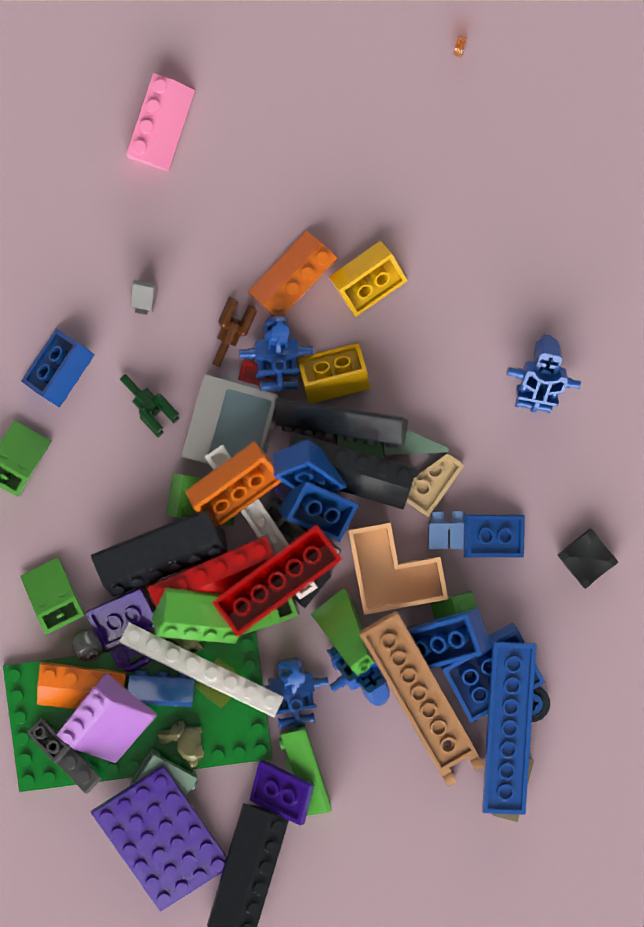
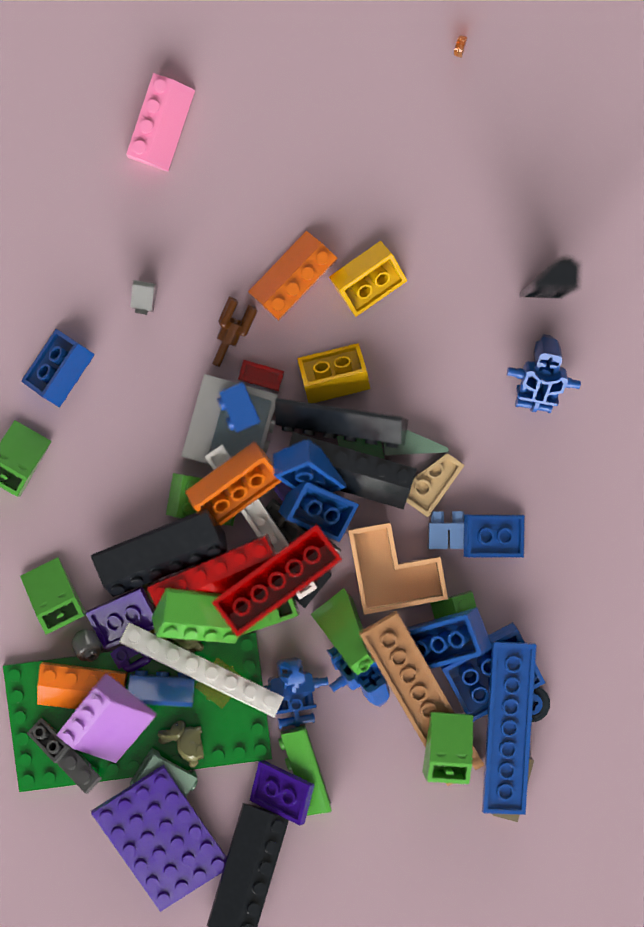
(150, 406): dark green plant -> none
(239, 408): none -> blue brick
(276, 355): blue piece -> none
(449, 748): none -> bright green slope
(555, 281): none -> black slope
(587, 558): black brick -> none

